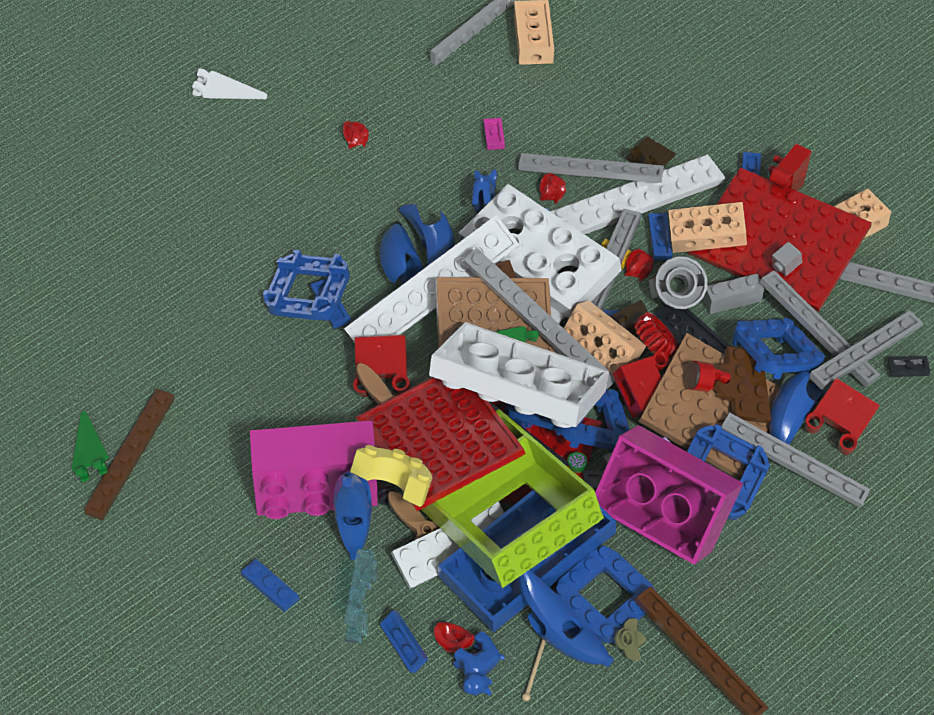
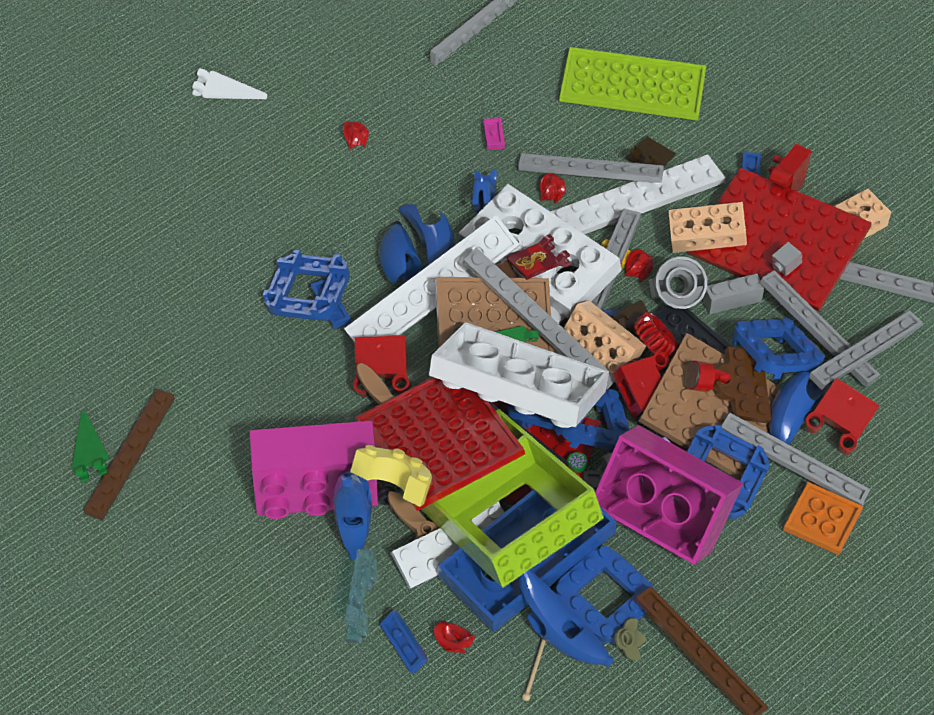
(270, 585): blue plate -> none
(477, 665): blue animal -> none
(529, 14): light nougat brick -> none
(538, 258): none -> dark red flag
(633, 83): none -> lime plate
(660, 236): blue plate -> none
(823, 518): none -> orange plate
(908, 366): black plate -> none

